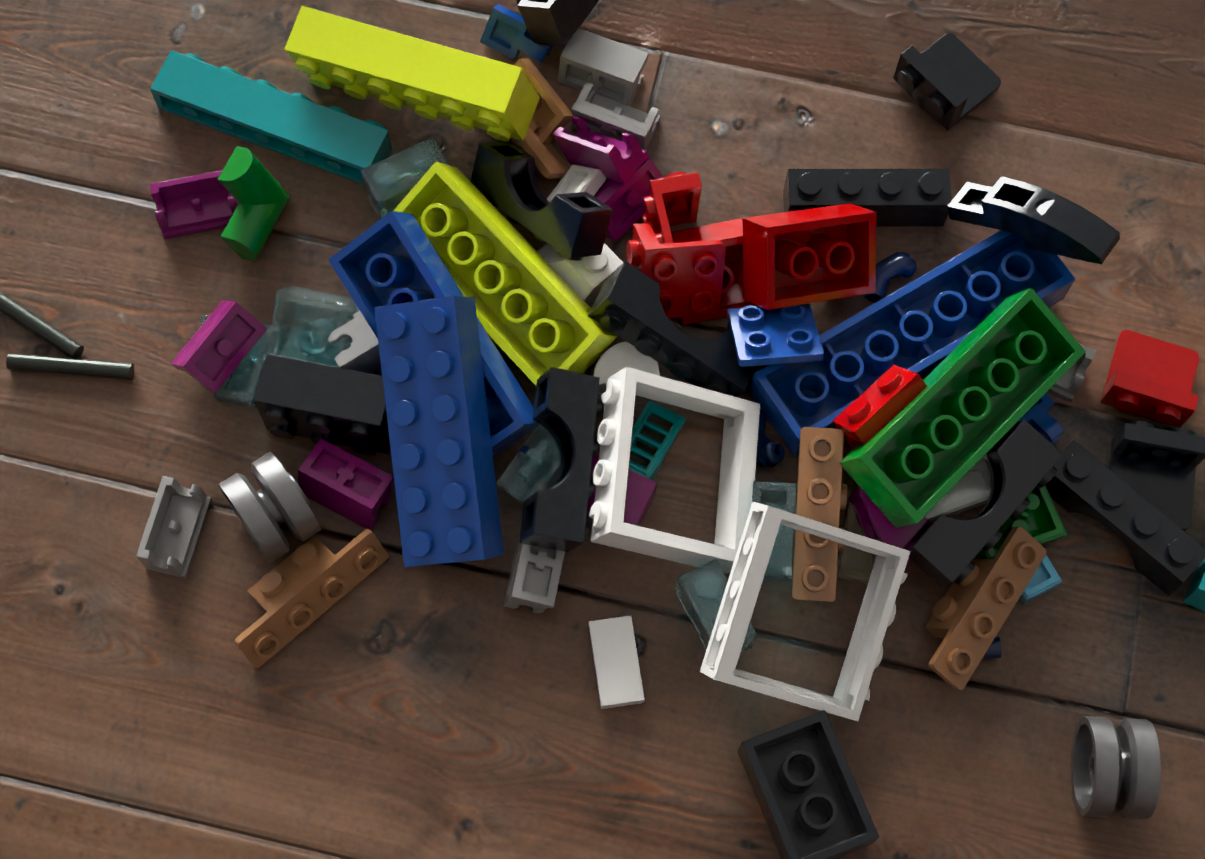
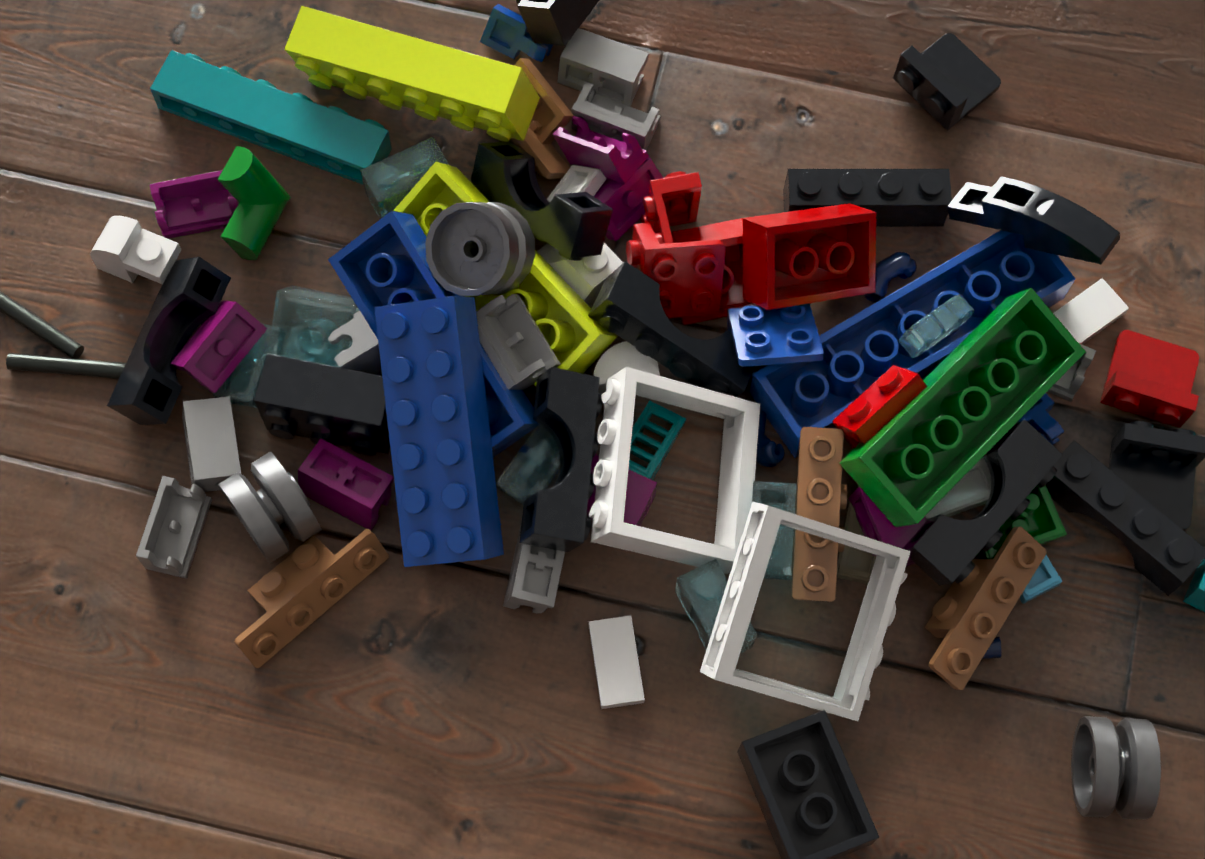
(132, 251): none -> white brick
(149, 380): none -> black arch
(210, 441): none -> light grey hinge
(480, 248): none -> flat silver wheel
(514, 342): none -> light grey hinge
(936, 325): none -> clear light blue beam
(1091, 311): none -> white tile

